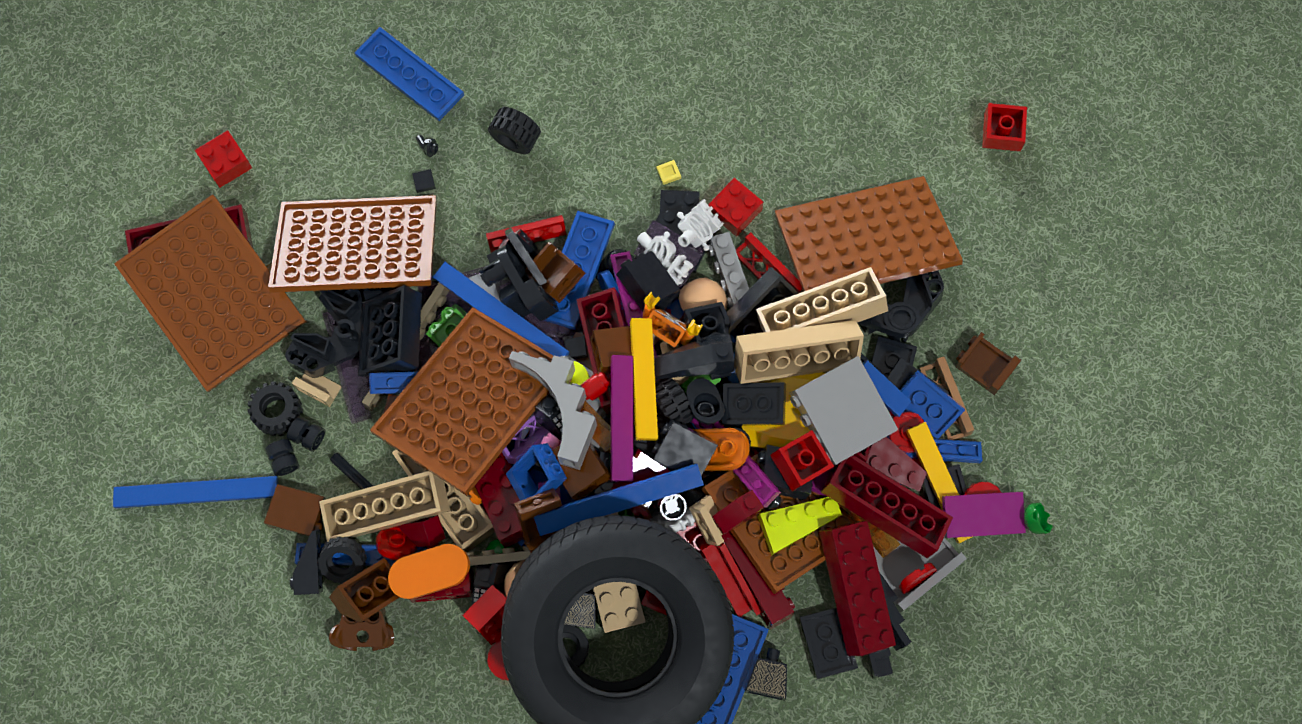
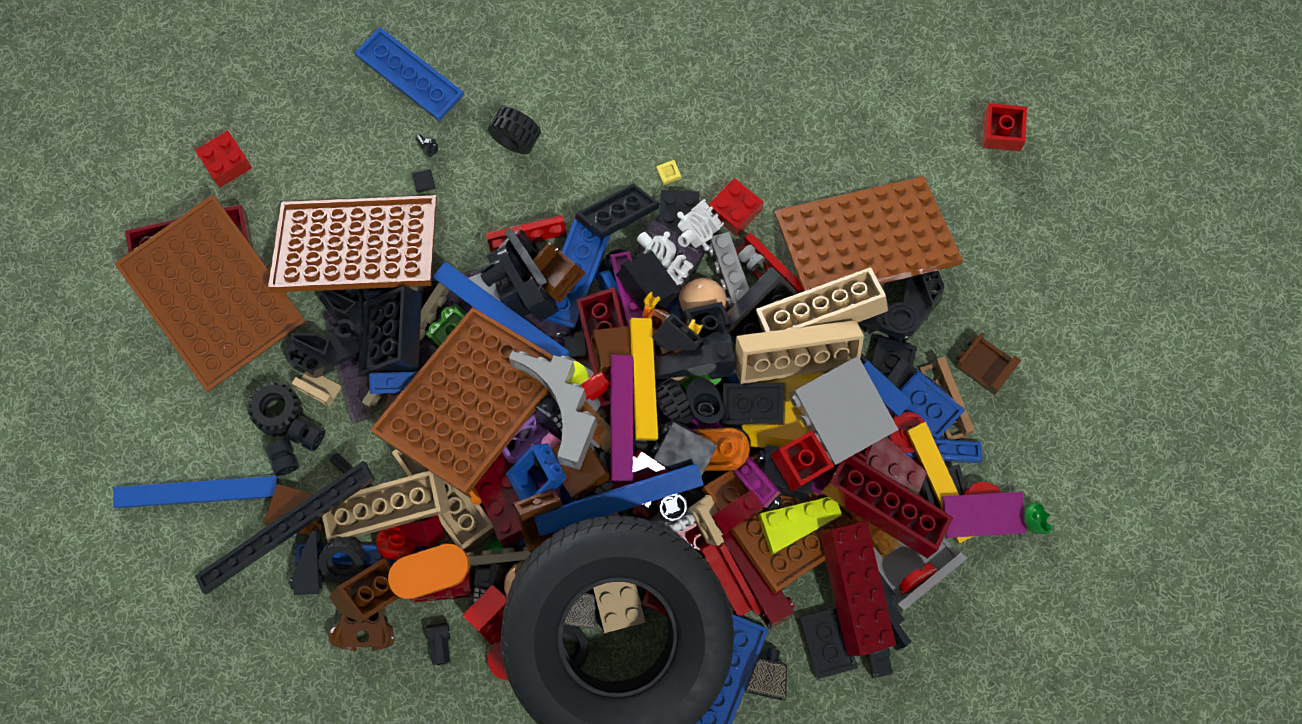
(284, 527): none -> black plate
(439, 642): none -> black piece
(617, 211): none -> black tile
(676, 335): none -> black slope
(750, 258): none -> light grey wheel

